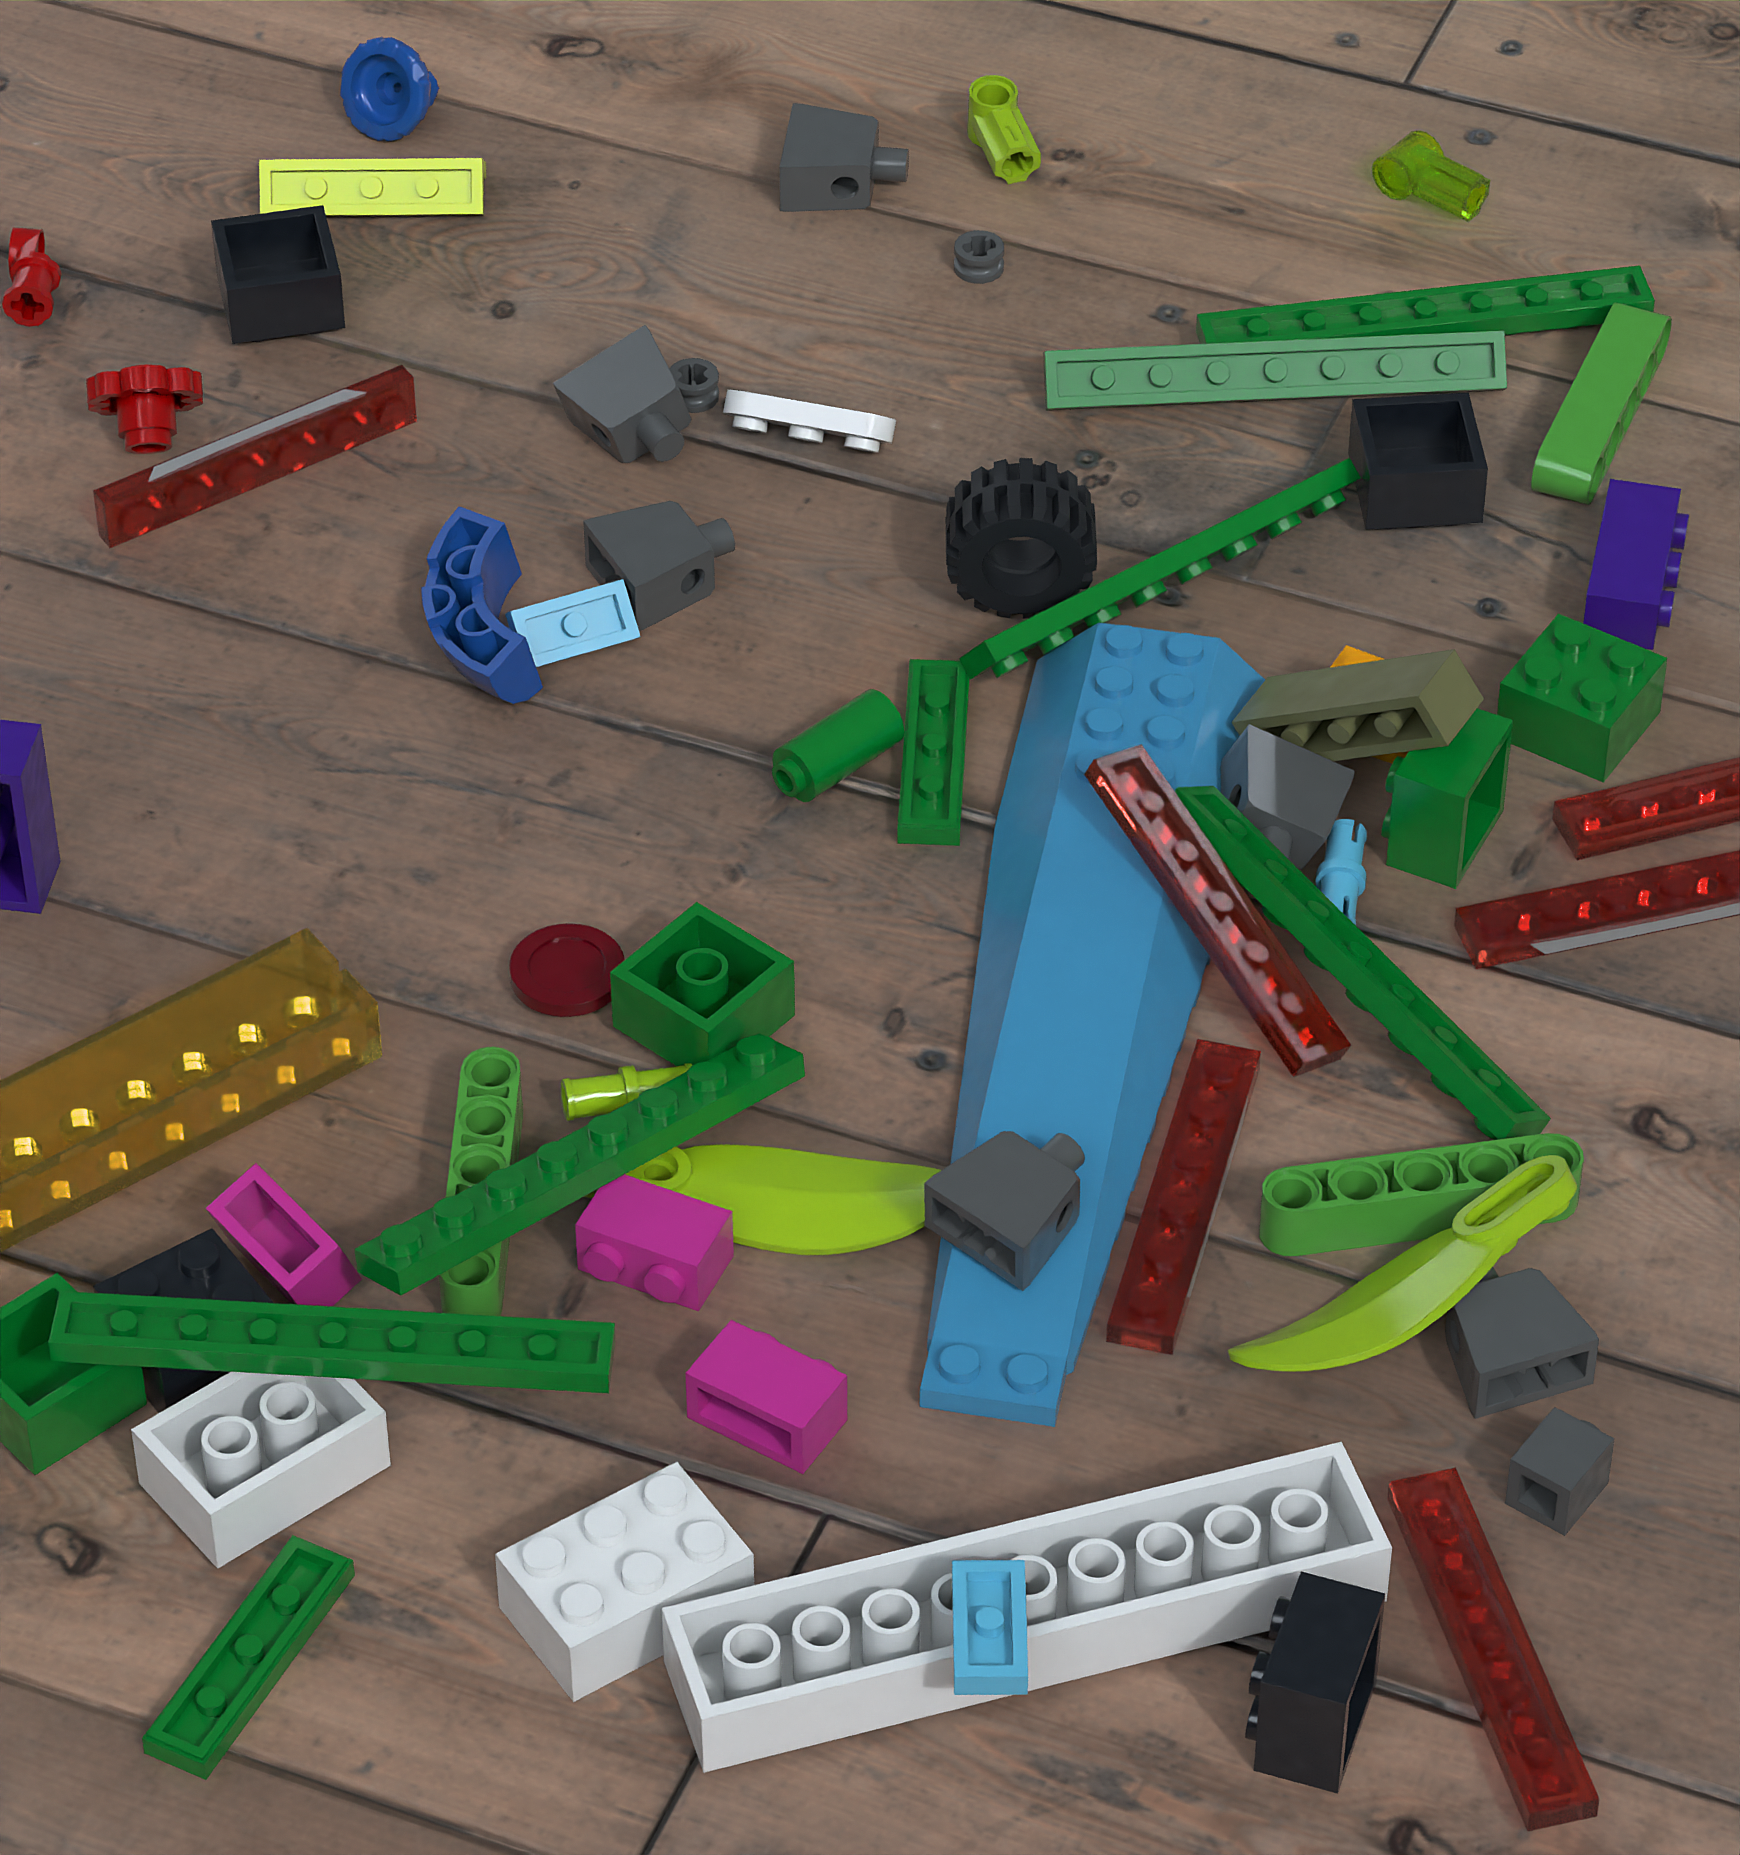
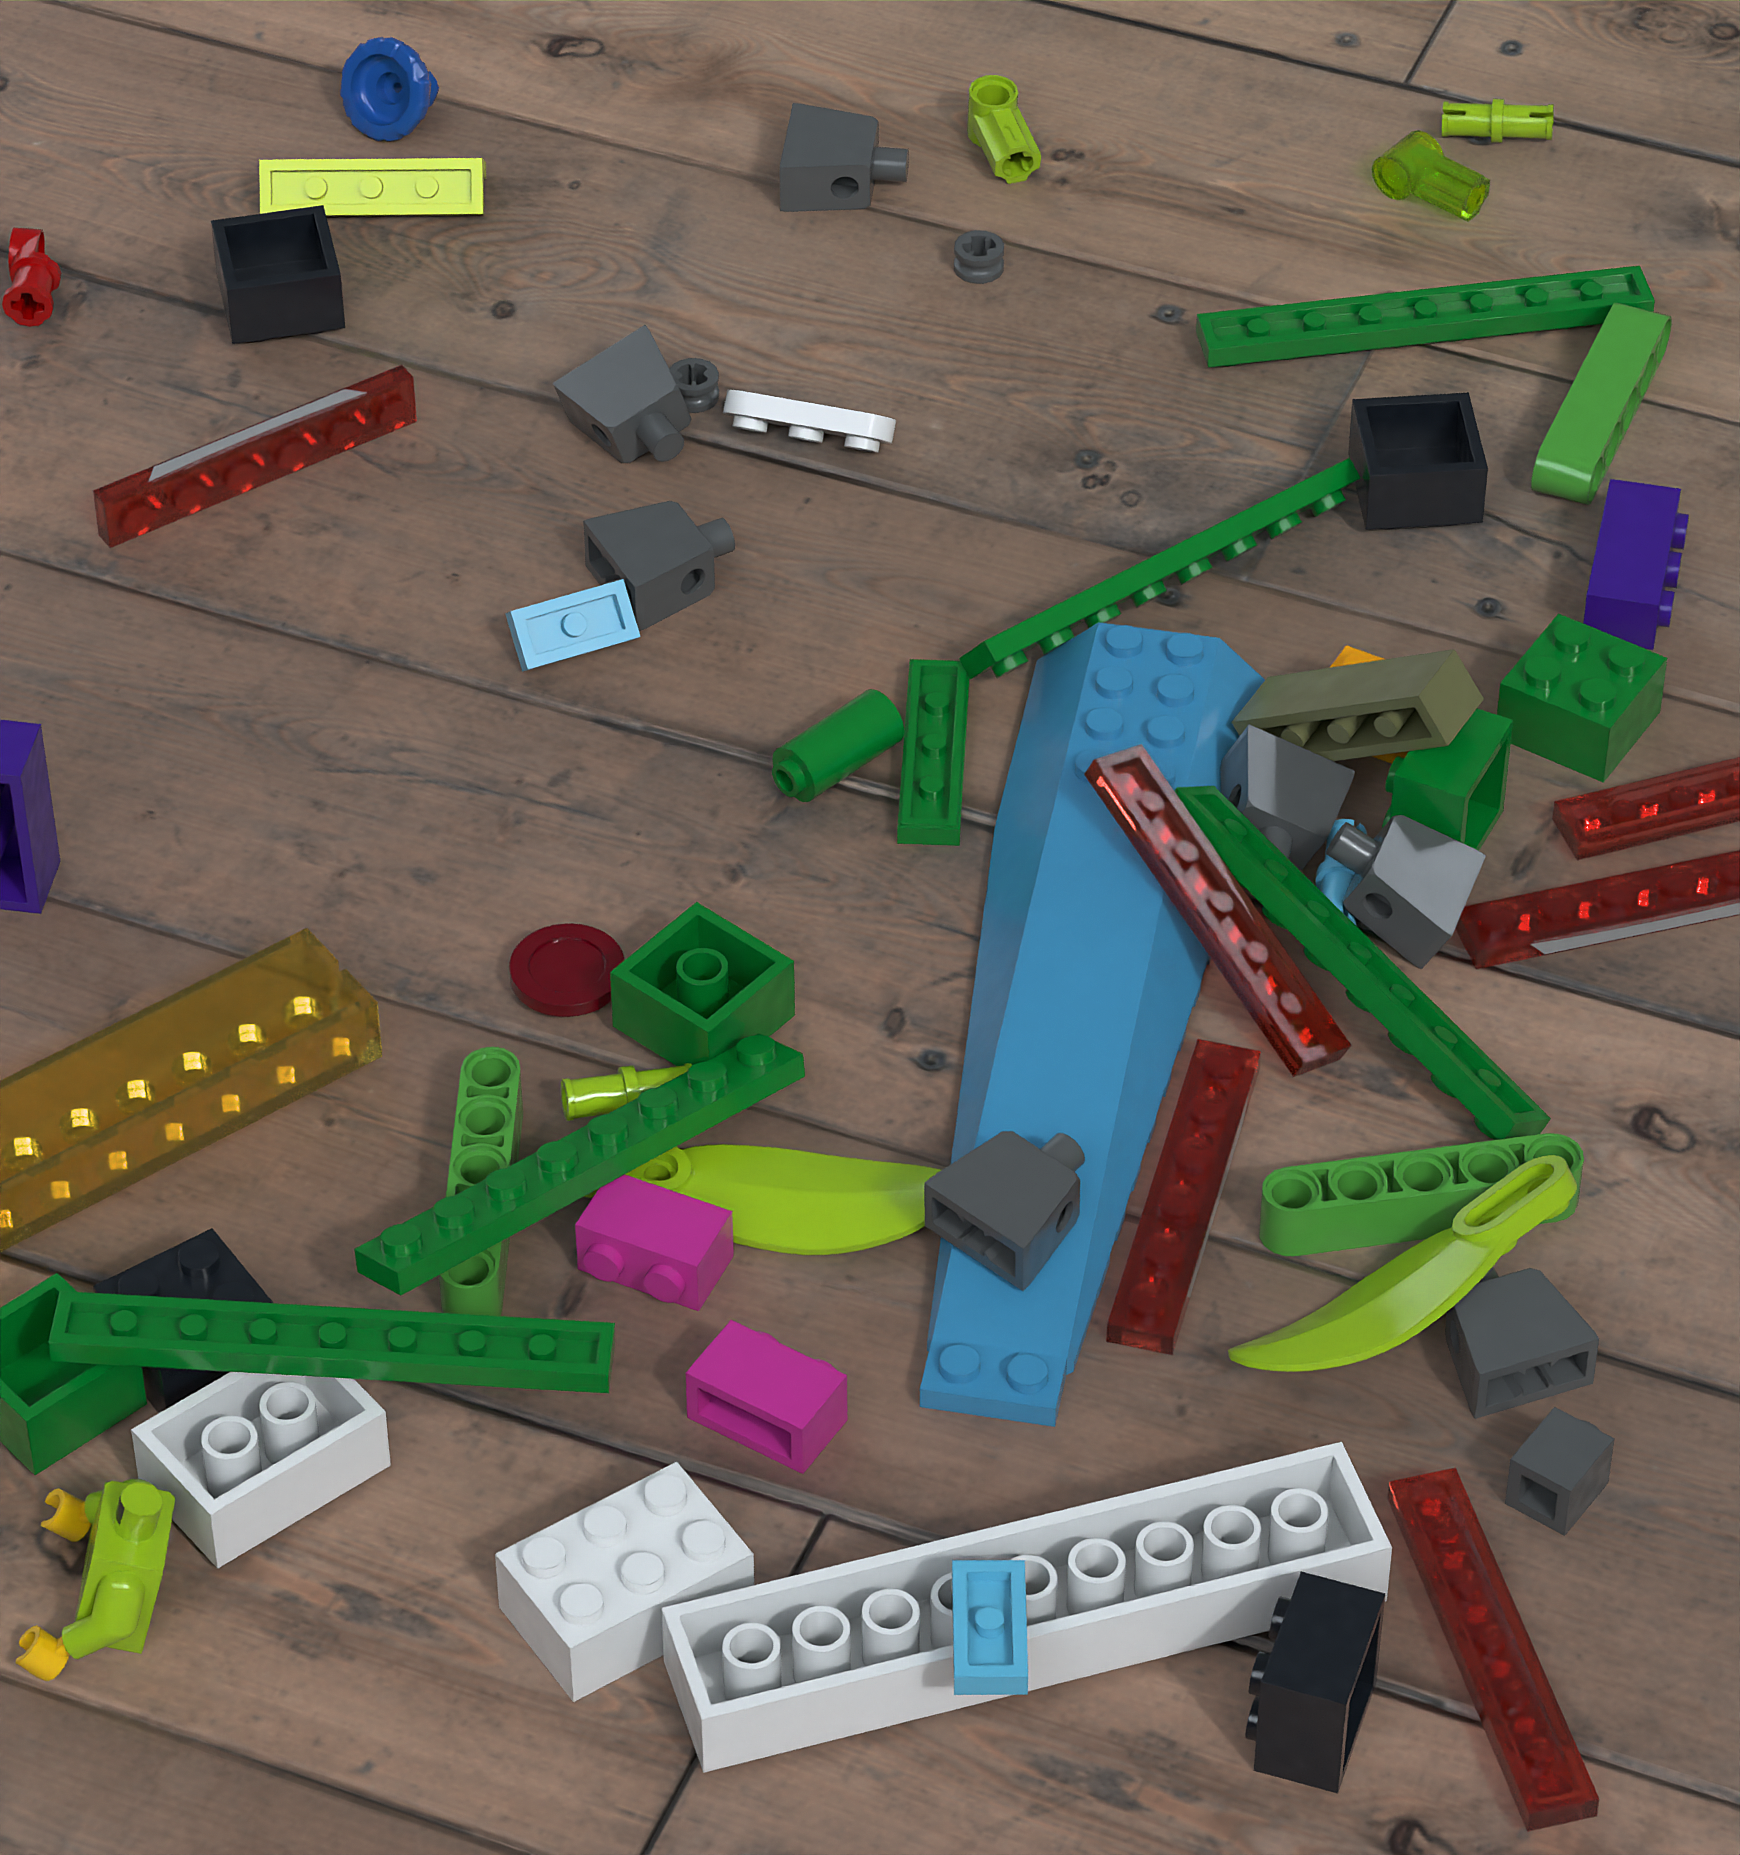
(118, 1576): none -> lime torso
(145, 402): red plant -> none
(248, 1657): green tile -> none
(283, 1241): dark pink brick -> none
(462, 601): blue brick -> none
(1020, 503): black tyre -> none
(1274, 370): plate -> none
(1407, 883): none -> dark grey torso
(1497, 120): none -> lime pin

